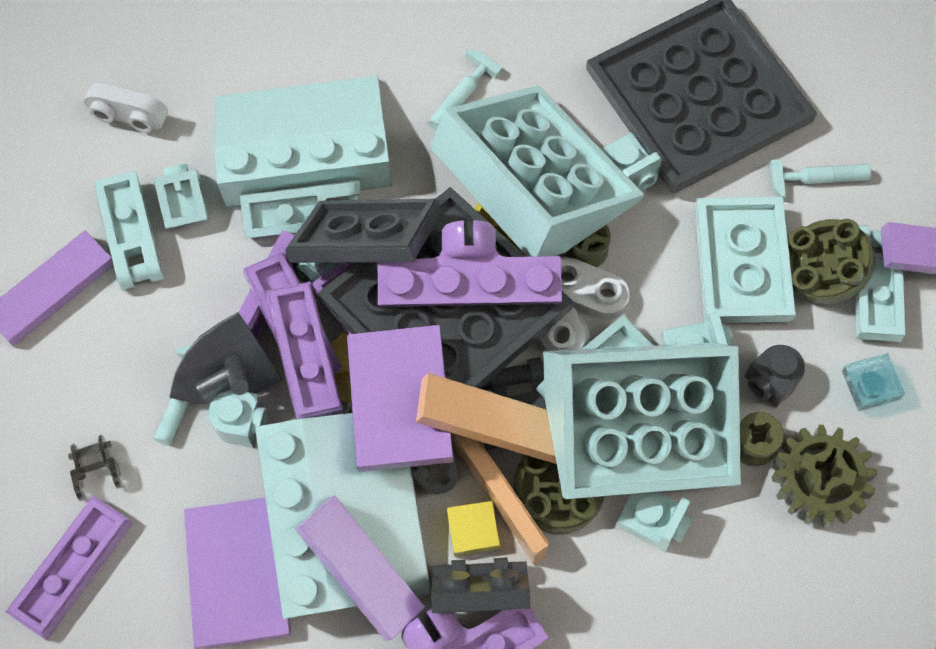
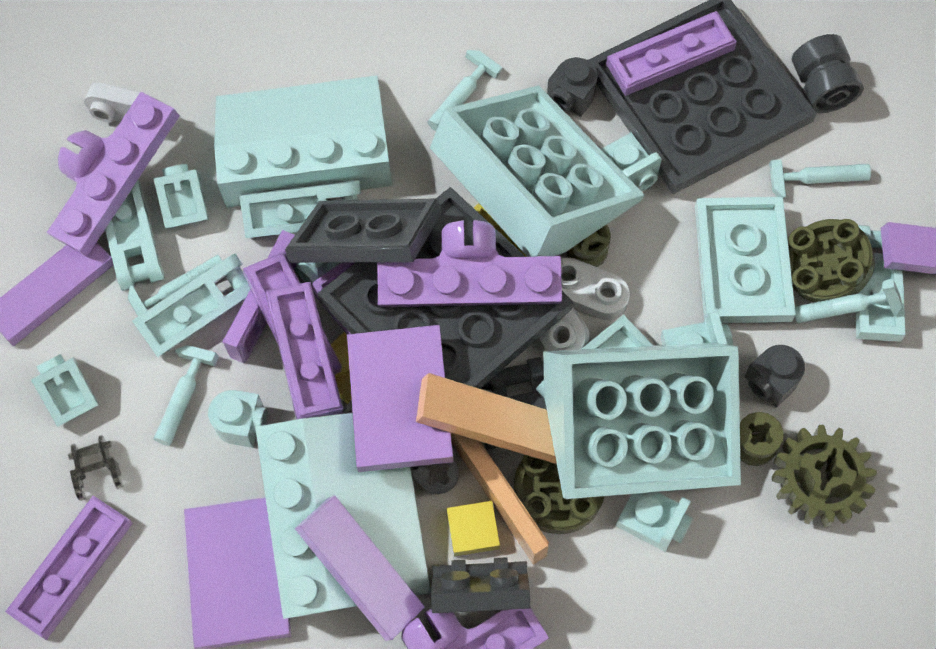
(63, 389): none -> light aqua bracket
(108, 170): none -> lavender plate
(171, 287): none -> light aqua piece
(192, 306): none -> light aqua plate
(223, 361): flat silver shield -> none
(573, 85): none -> dark grey plate
(671, 53): none -> lavender tile
(827, 73): none -> dark grey wheel
(850, 304): none -> light aqua piece
(873, 382): clear light blue plate -> none

